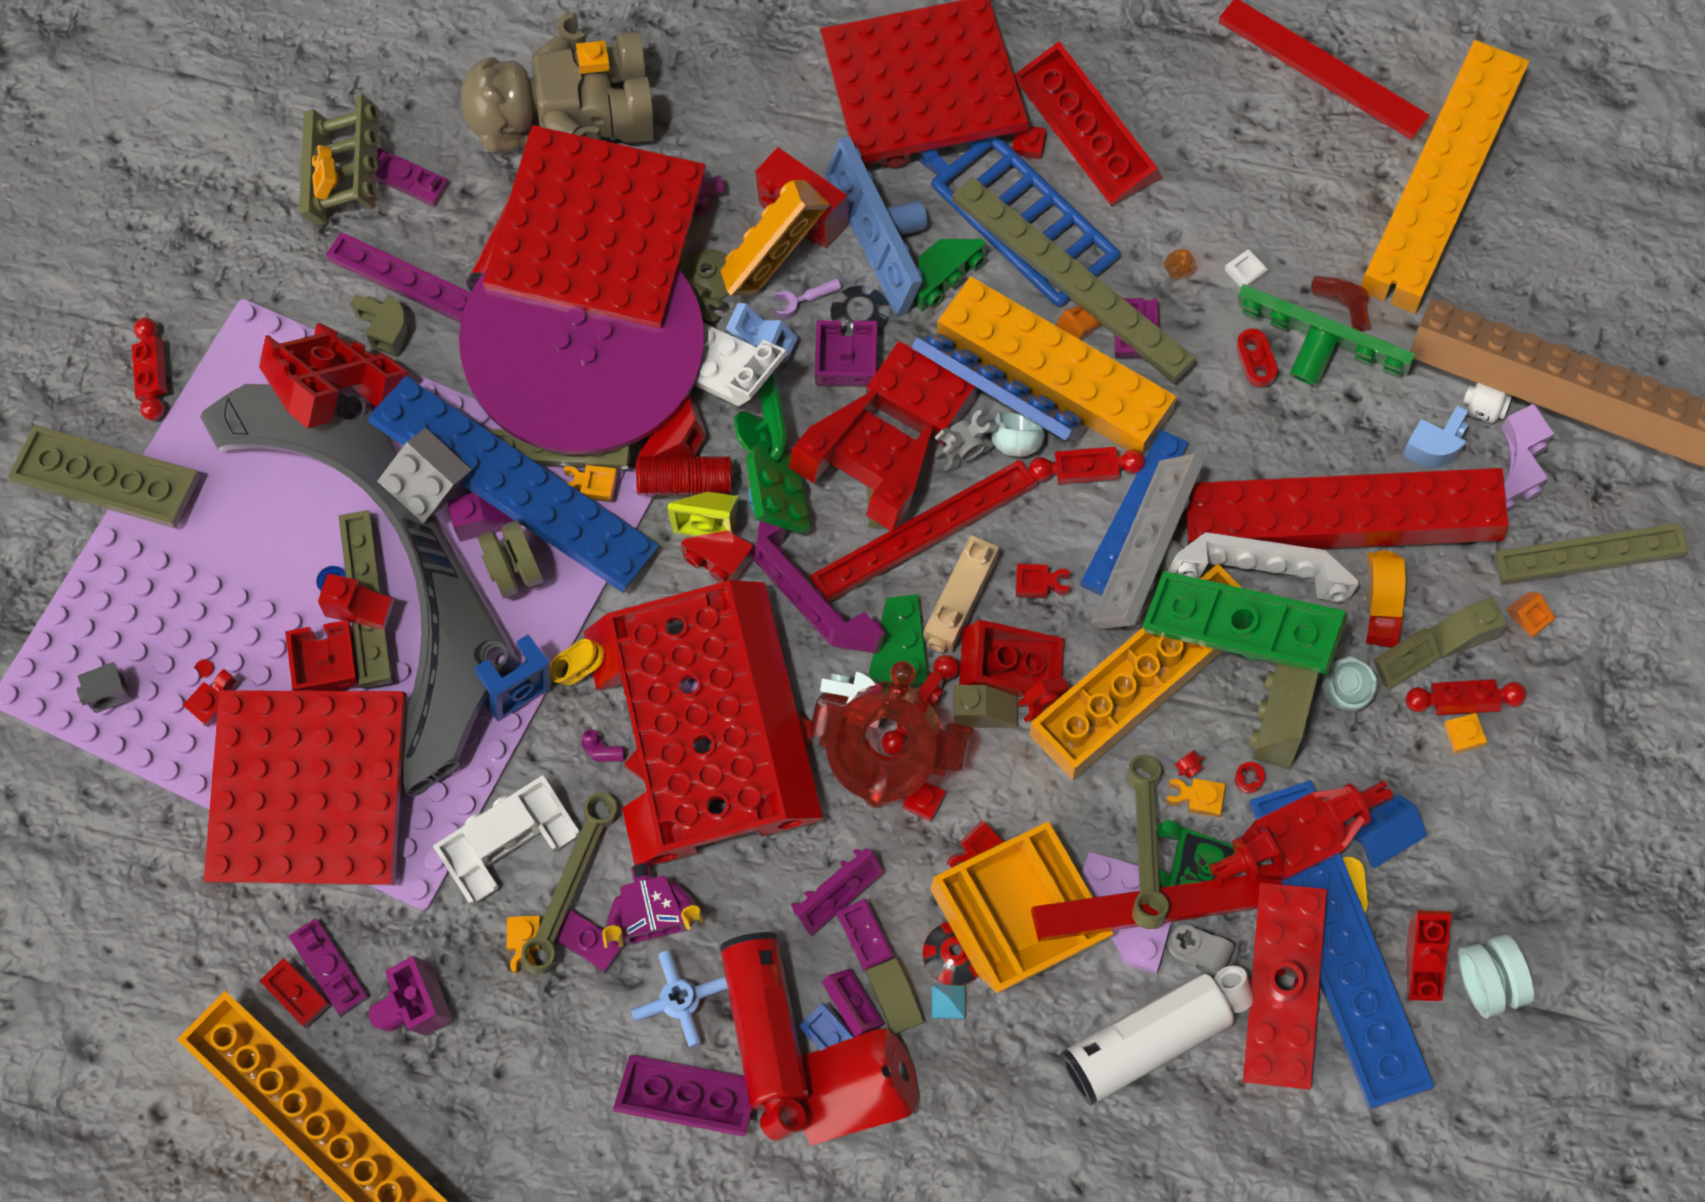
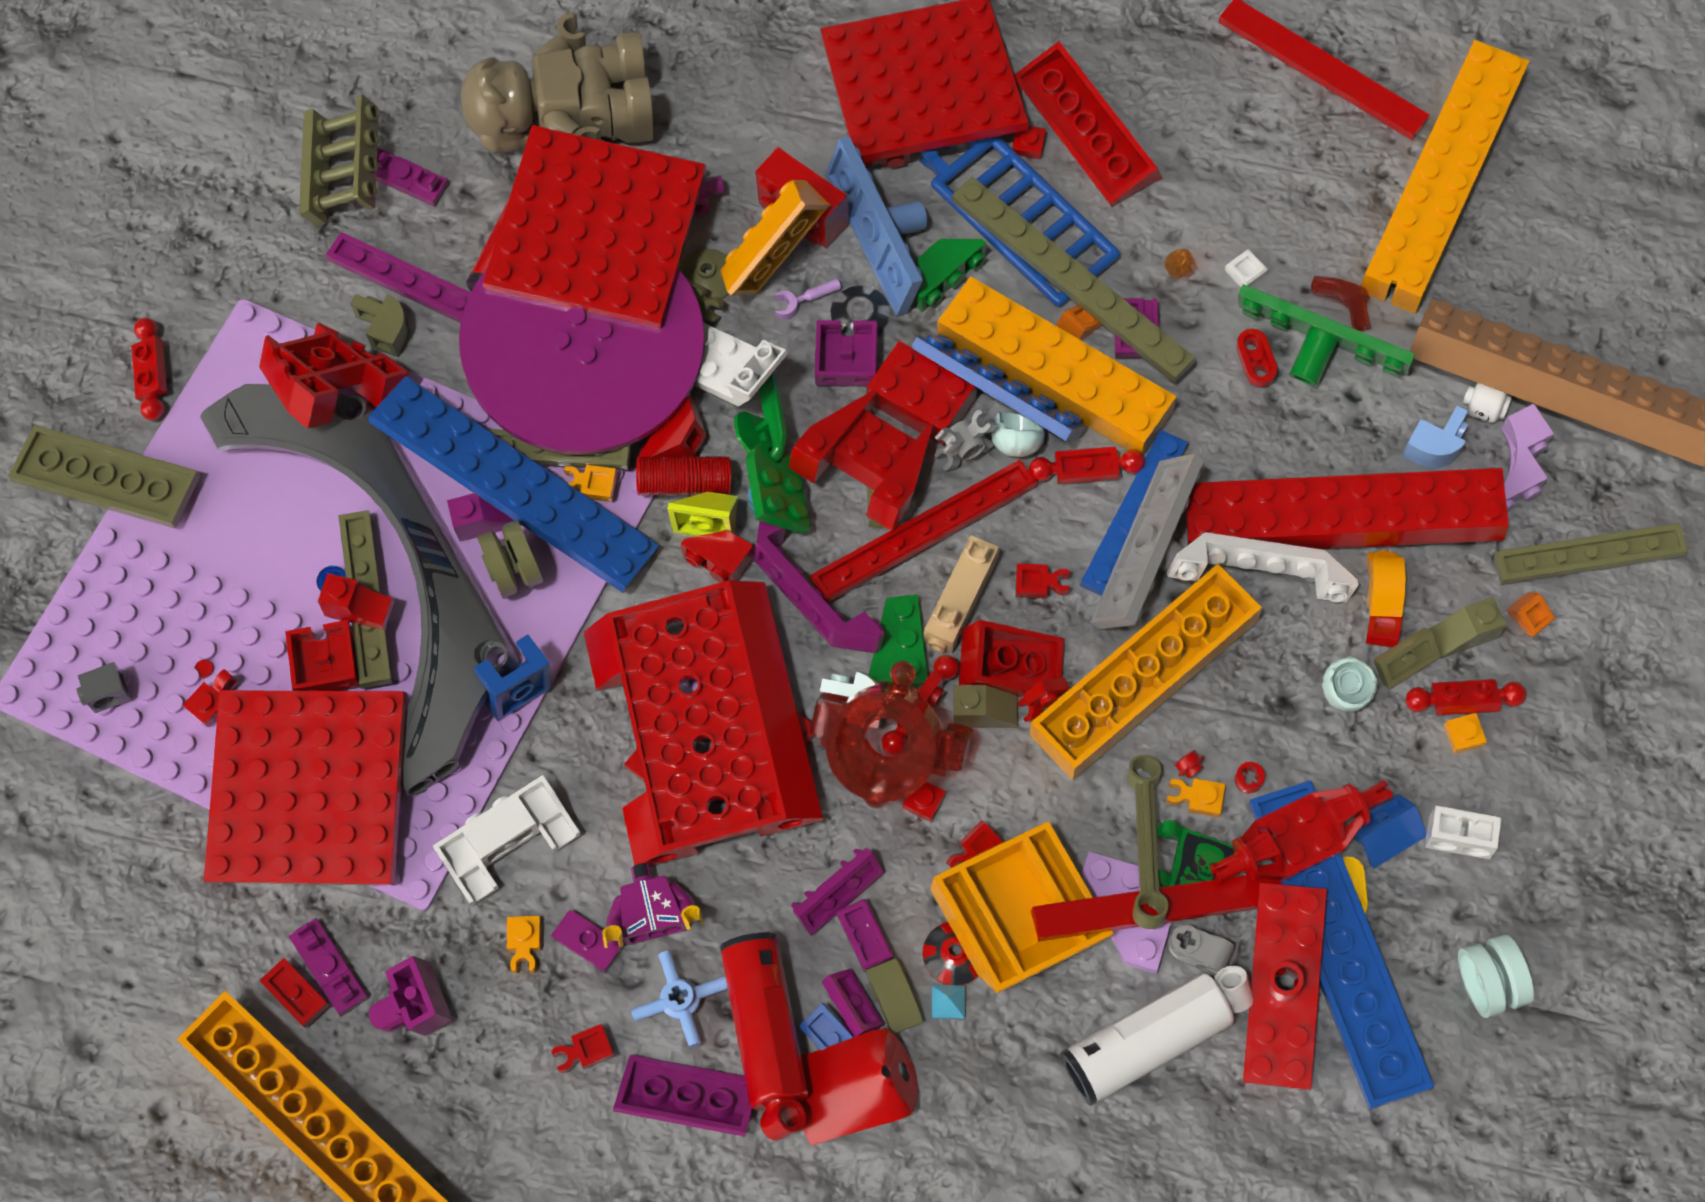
(324, 176): light orange plate -> none
(424, 475): light grey brick -> none
(569, 882): olive piece -> none
(582, 660): yellow piece -> none
(588, 1047): none -> red plate
(592, 57): light orange plate -> none
(598, 750): magenta arm -> none
(752, 329): light blue brick -> none
(1245, 622): green plate -> none
(1283, 715): olive slope -> none
(1427, 954): red slope -> none
(1463, 832): none -> white brick

